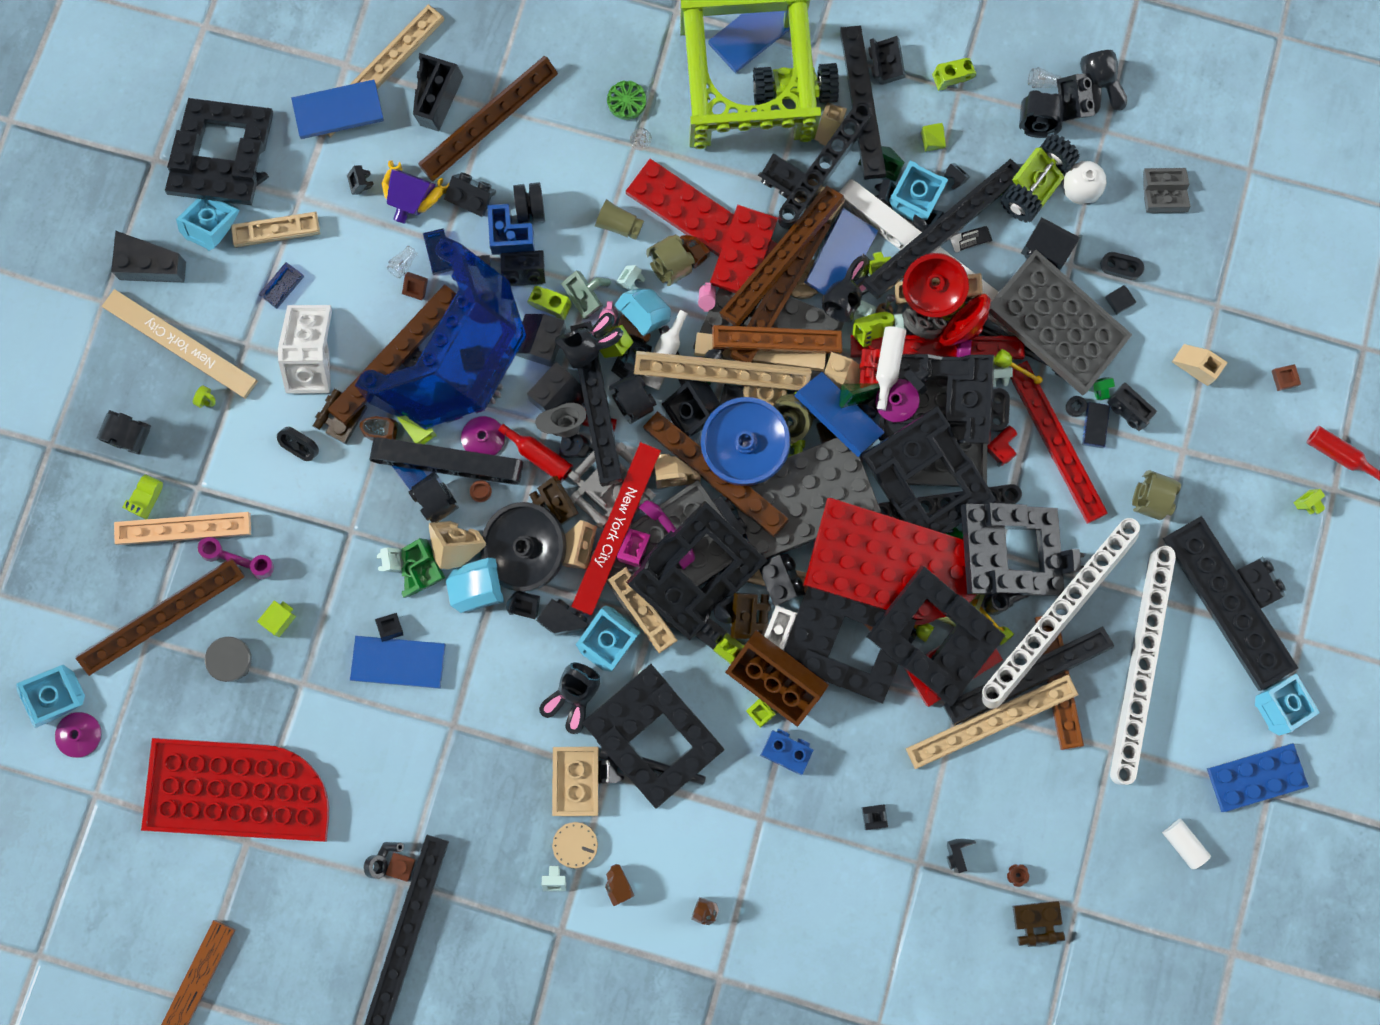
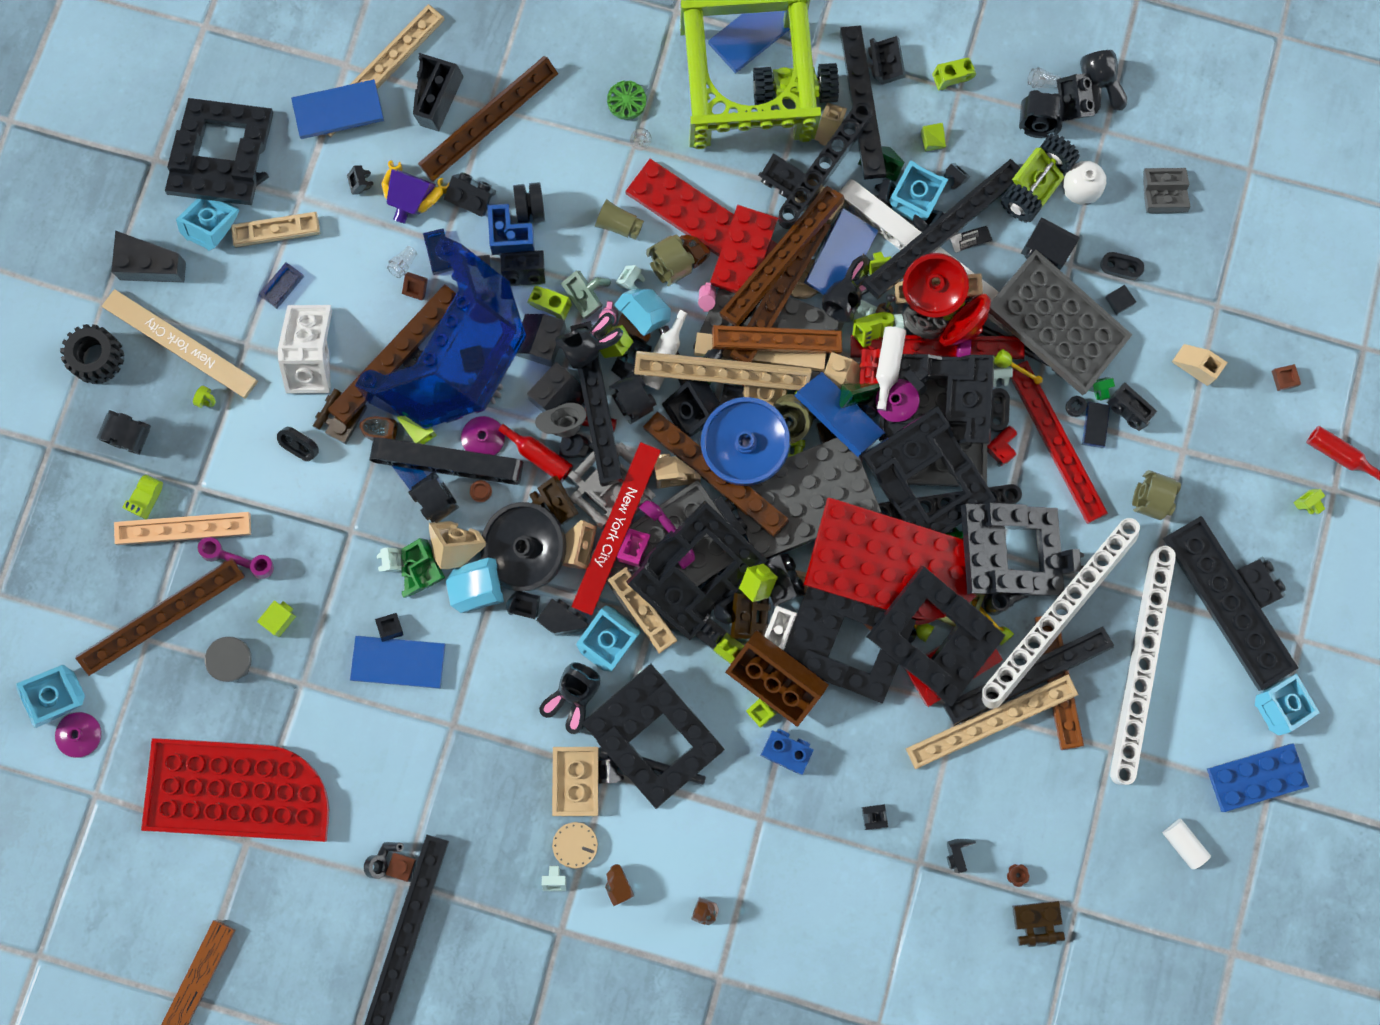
(80, 342): none -> black tyre
(758, 582): none -> lime brick

